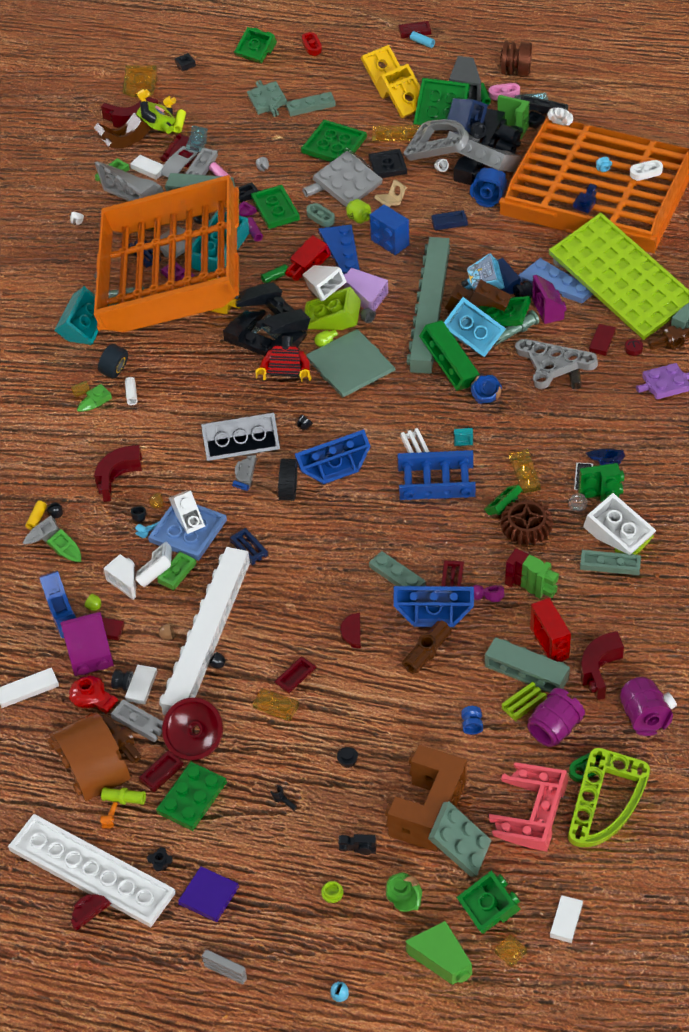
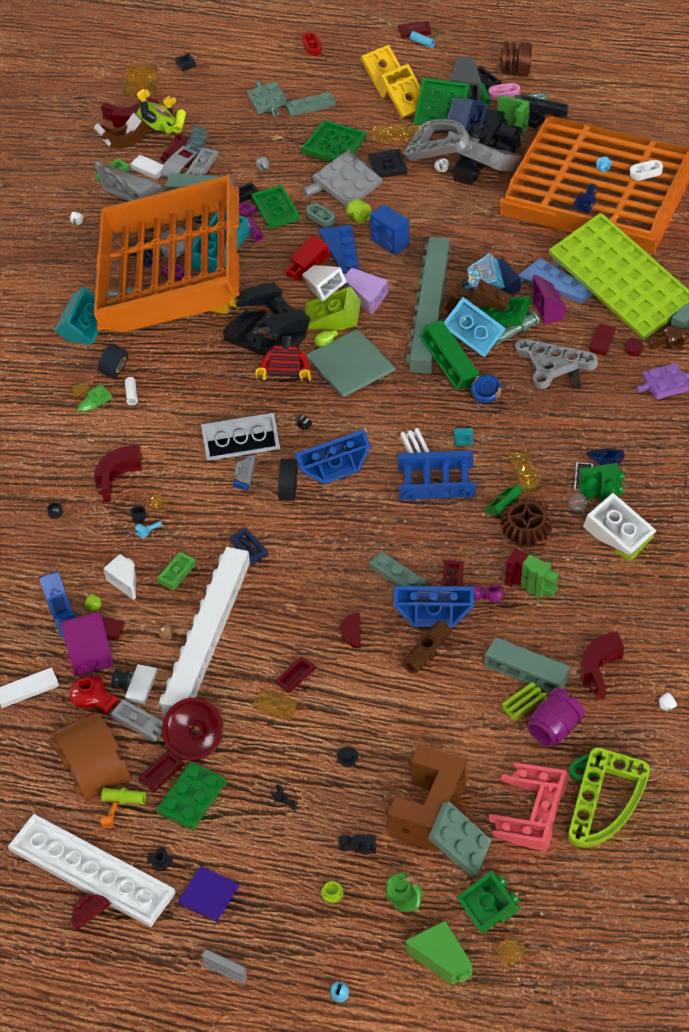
(36, 515): yellow hinge -> none
(43, 530): light grey plate -> none
(64, 546): bright green plate -> none
(124, 740): reddish brown axle -> none
(156, 566): white brick -> none
(187, 511): white slope -> none
(191, 544): medium blue plate -> none
(217, 170): bright pink hinge -> none
(217, 661): black hinge -> none
(255, 45): green plate -> none
(274, 274): green hinge -> none
(367, 315): dark grey hinge -> none
(392, 198): tan bracket -> none
(449, 220): dark blue tile -> none
(471, 720): blue wheel -> none
(487, 75): none -> black tile
(488, 187): blue brick -> none
(523, 290): black wheel -> none
(550, 630): red window -> none
(560, 116): white gear -> none
(566, 919): white tile -> none
(610, 562): sand green plate -> none
(645, 706): magenta piece -> none

